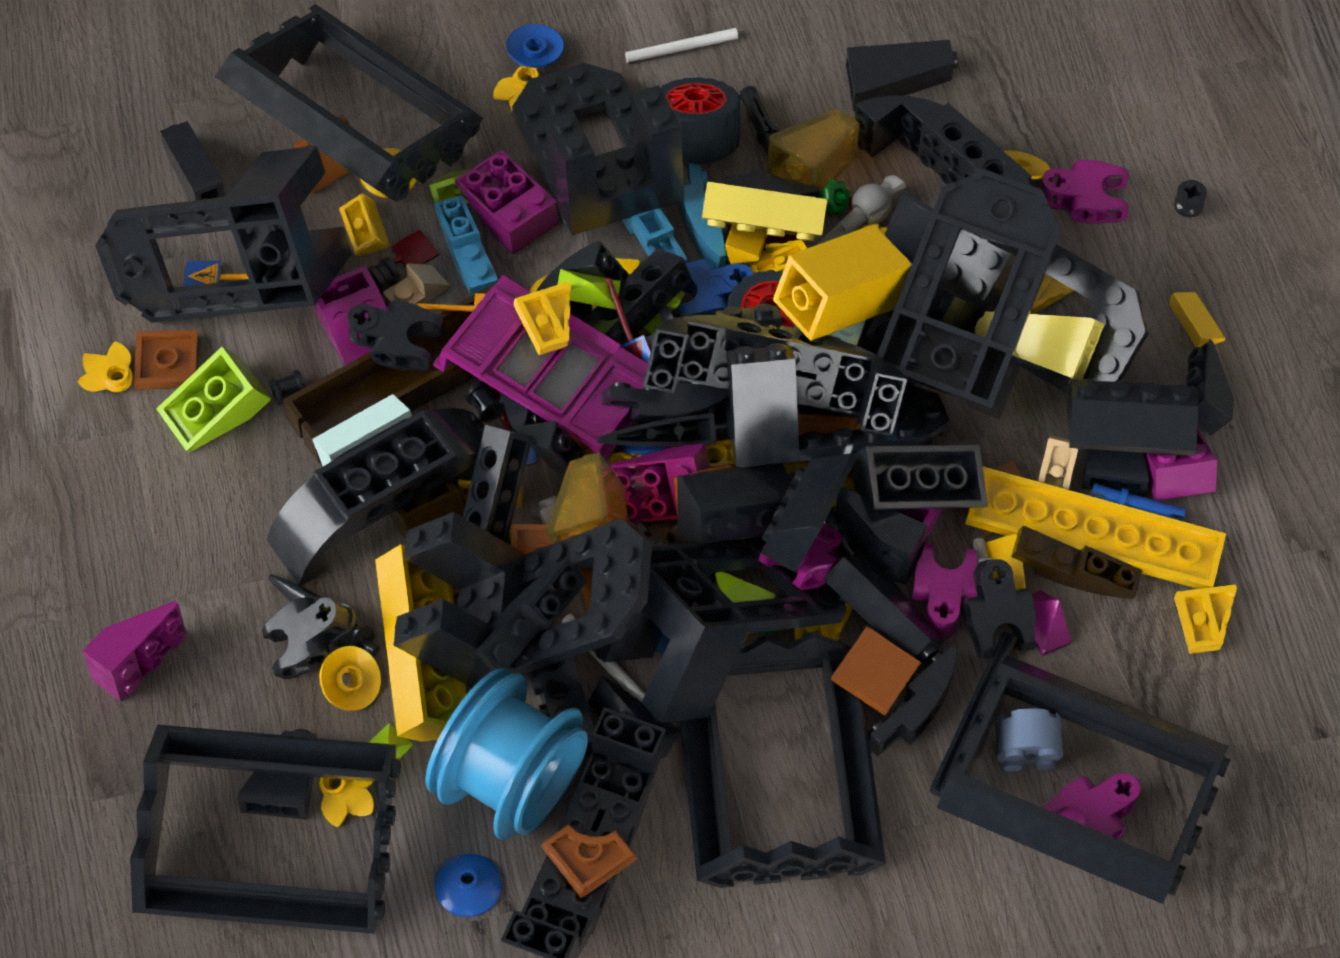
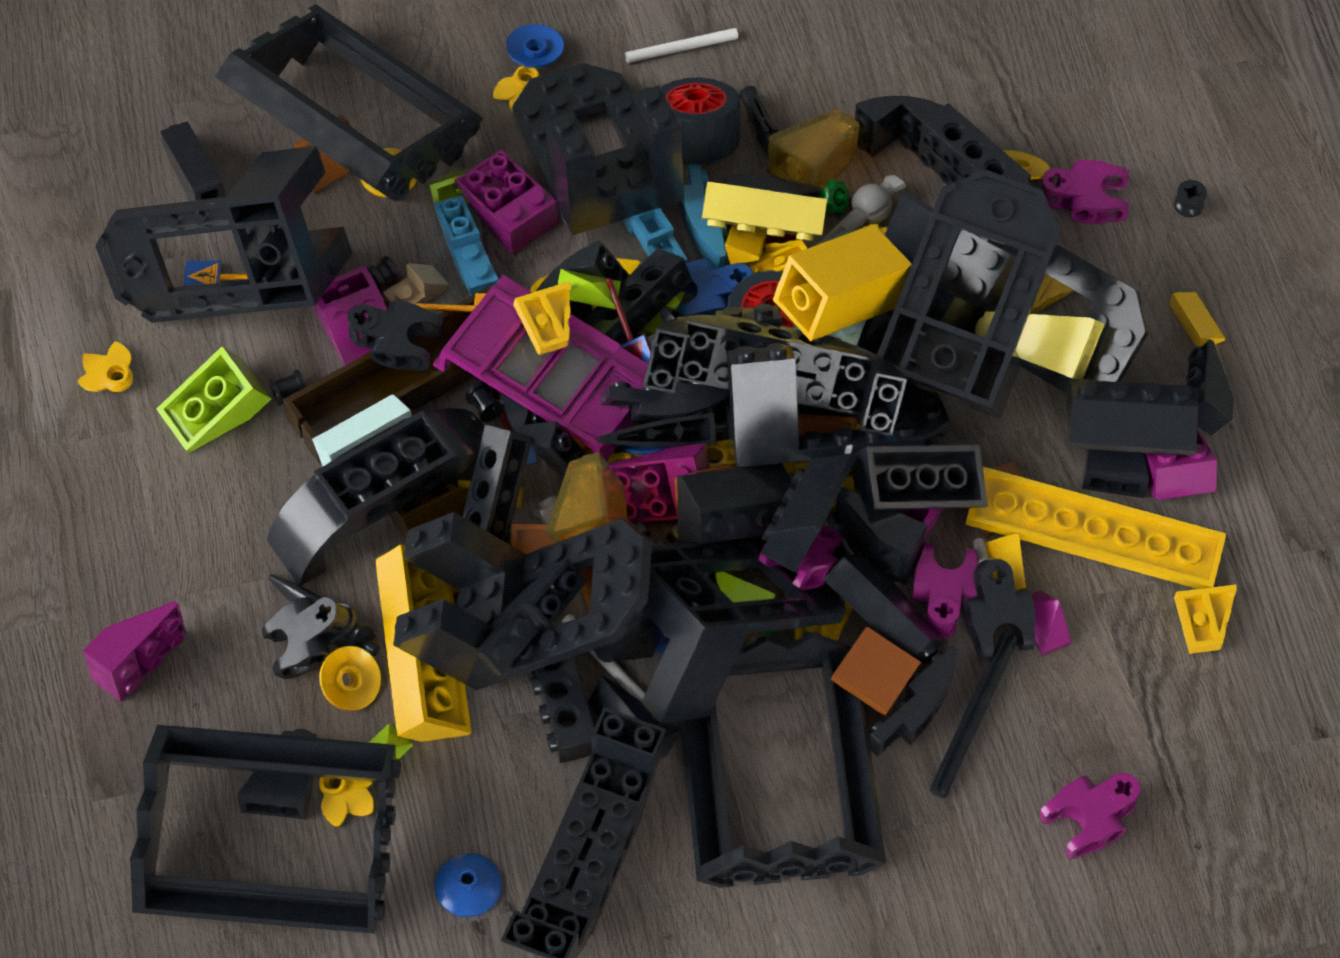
(165, 358): dark orange tile -> none
(364, 225): yellow slope -> none
(414, 250): dark red piece -> none
(507, 754): dark azure wheel -> none
(587, 859): dark orange tile -> none
(898, 68): black slope -> none
(1029, 739): sand blue brick -> none
(1057, 834): black door -> none
(1058, 463): tan slope -> none
(1076, 568): dark brown slope -> none
(1138, 502): blue pin -> none

